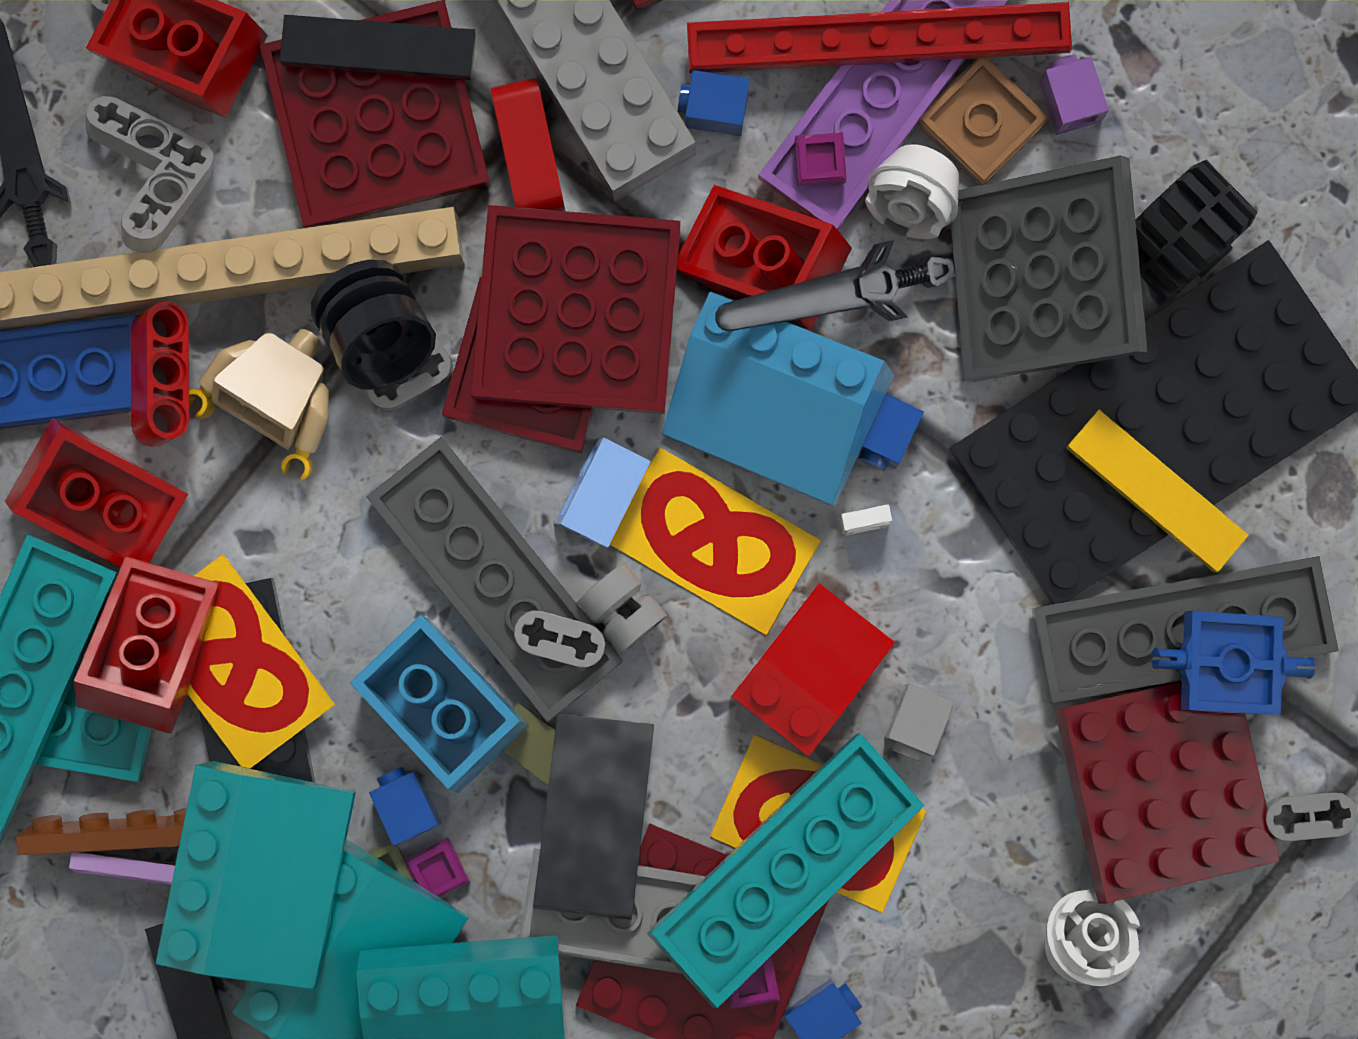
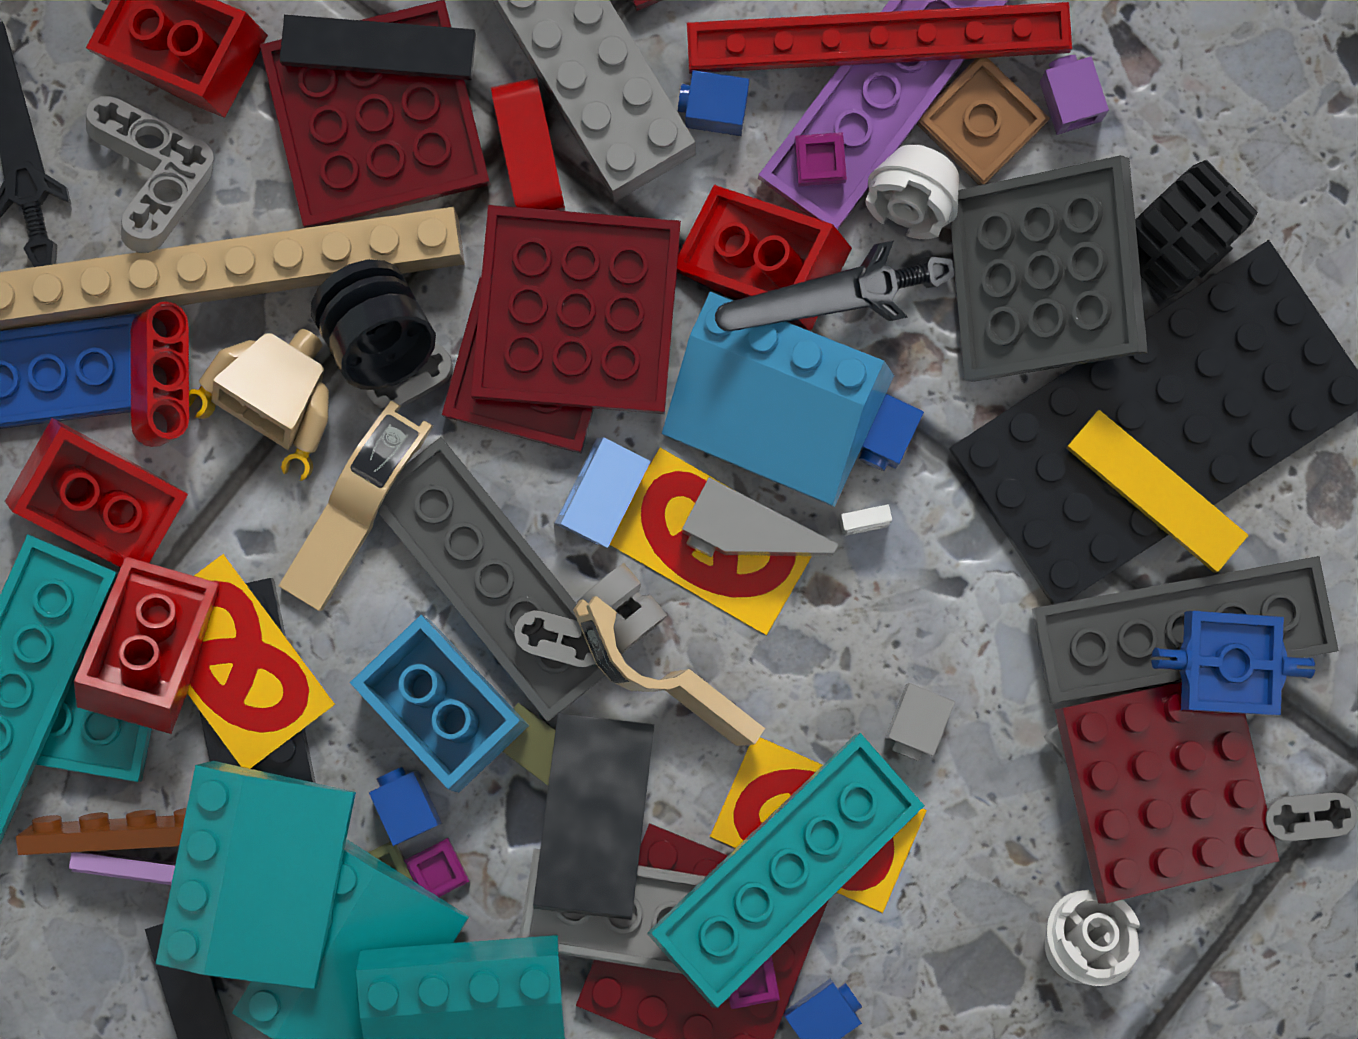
(353, 507): none -> tan piece
(688, 688): none -> tan piece
(741, 526): none -> light grey slope
(813, 670): red slope -> none

